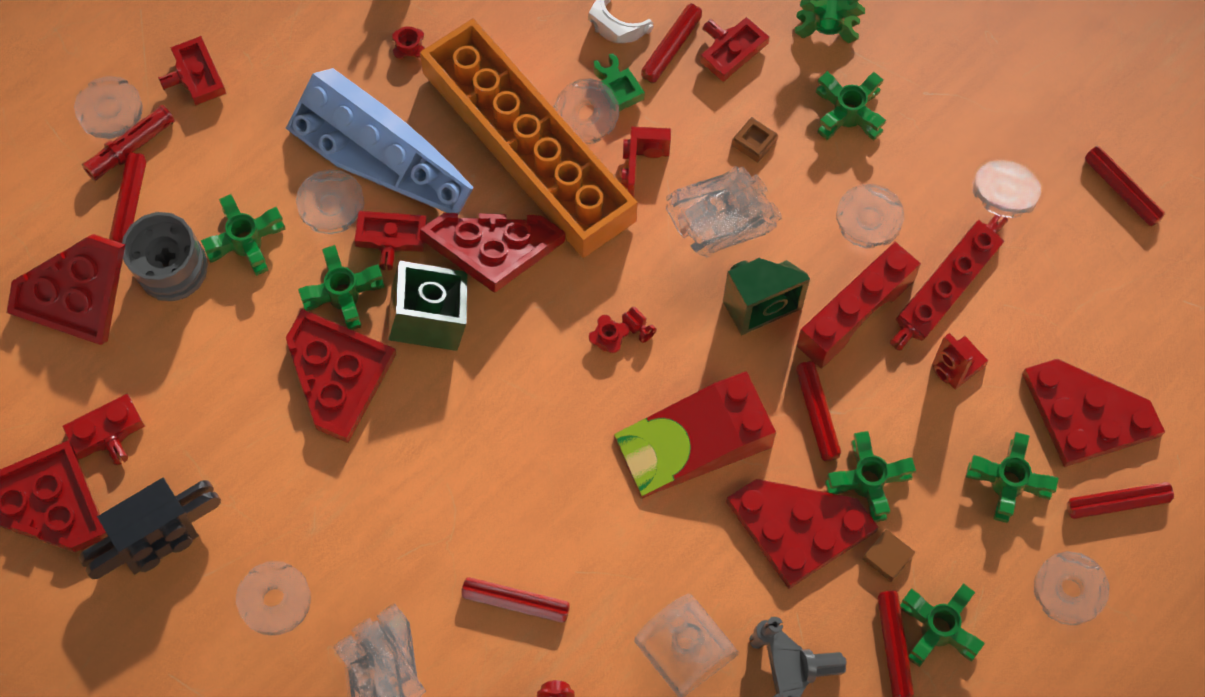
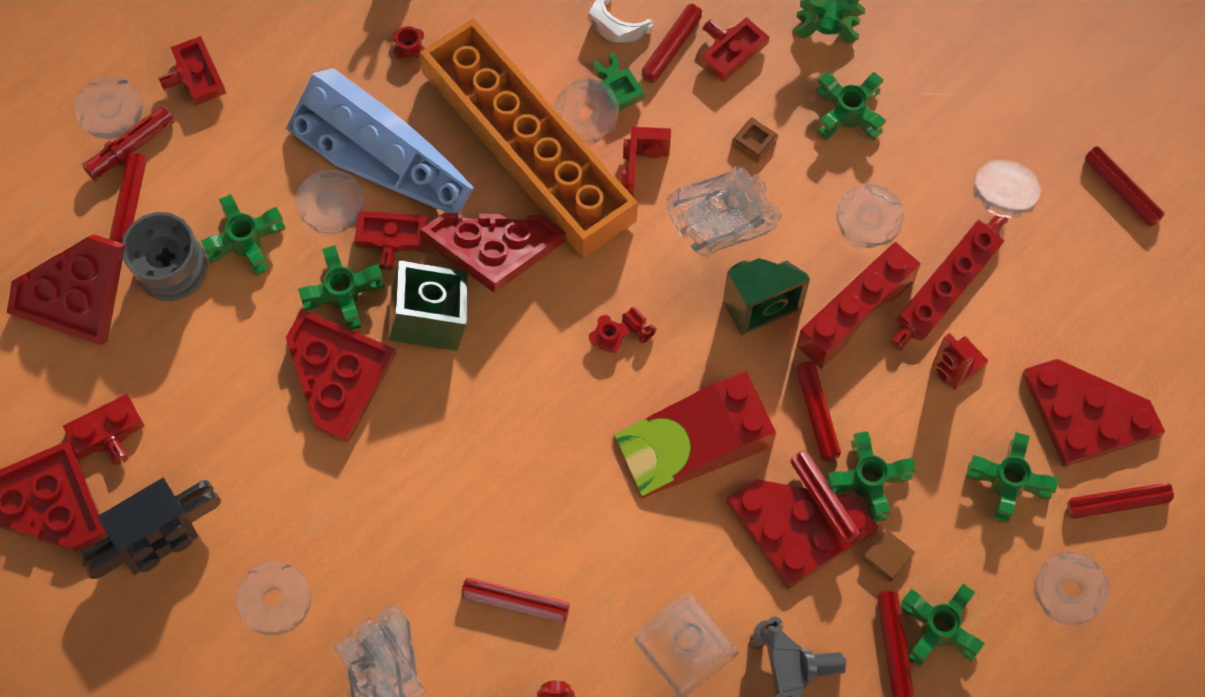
(824, 497): none -> red axle

